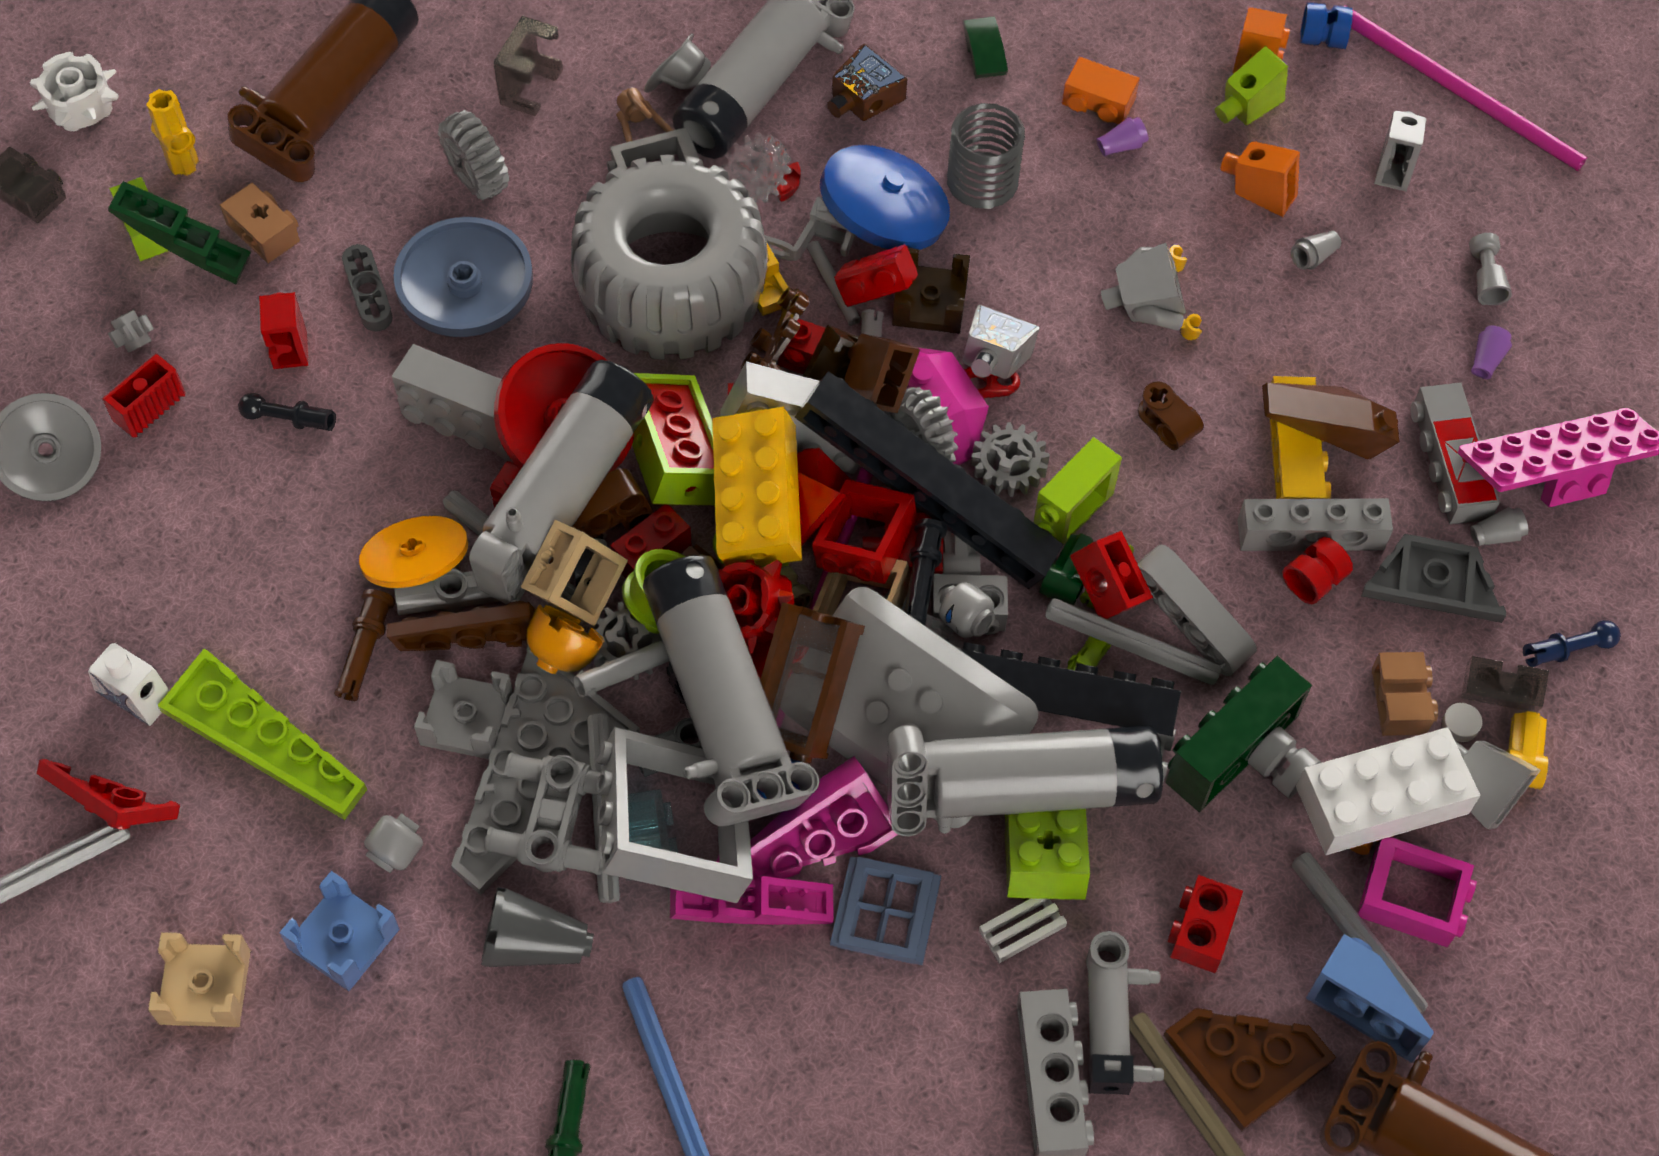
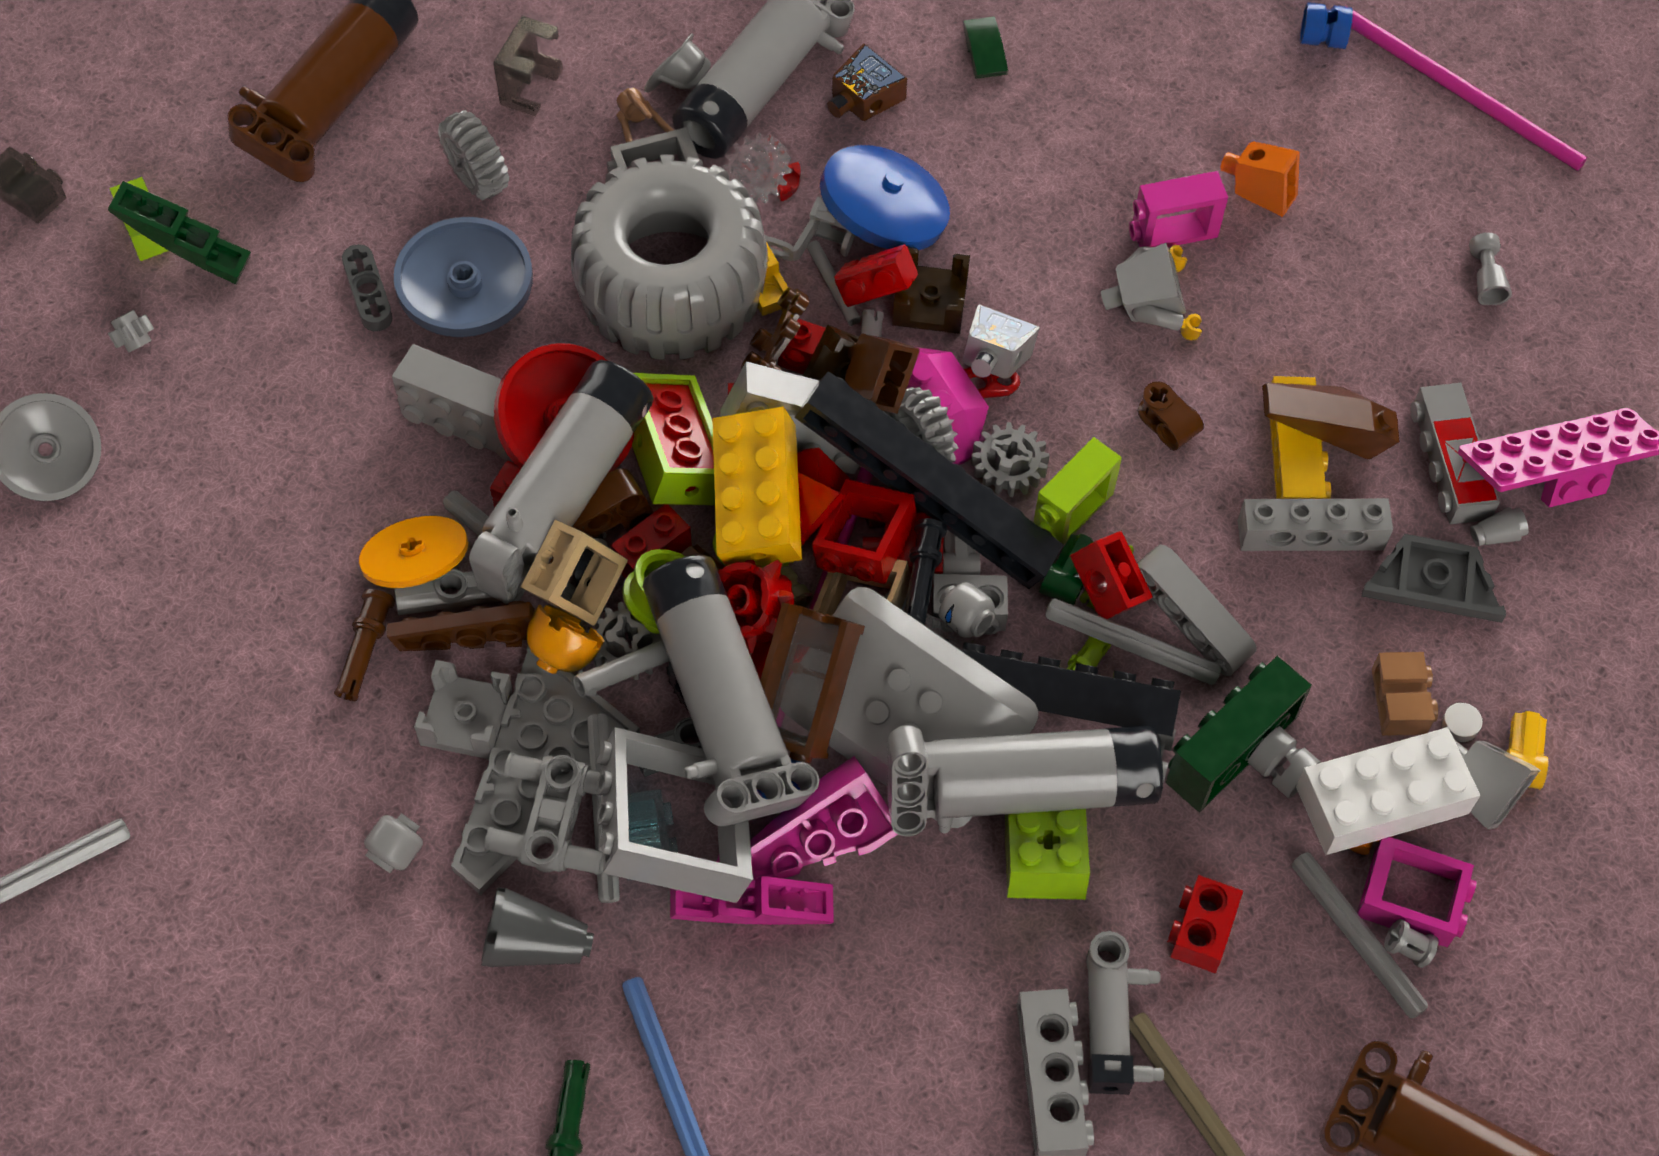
(74, 91): white brick -> none
(106, 798): red wing -> none
(121, 678): white torso -> none
(144, 395): red brick -> none
(172, 132): yellow piece -> none
(201, 982): tan panel -> none
(238, 719): lime wing -> none
(260, 222): medium nougat brick -> none
(283, 330): red brick -> none
(302, 415): black pin -> none
(341, 933): medium blue panel -> none
(920, 917): sand blue piece -> none
(960, 154): dark grey piece -> none
(1050, 910): white tile -> none
(1100, 90): orange brick -> none
(1124, 137): medium lavender cone -> none
(1199, 192): none -> dark pink window
(1248, 1060): reddish brown plate -> none
(1254, 88): lime torso -> none
(1261, 30): orange brick -> none
(1314, 249): light grey cone -> none
(1315, 571): red wheel -> none
(1369, 998): medium blue slope -> none
(1405, 137): light grey torso -> none
(1411, 943): none -> light grey bush
(1490, 350): medium lavender cone -> none
(1518, 690): clear smoke brick -> none
(1558, 648): dark blue pin -> none

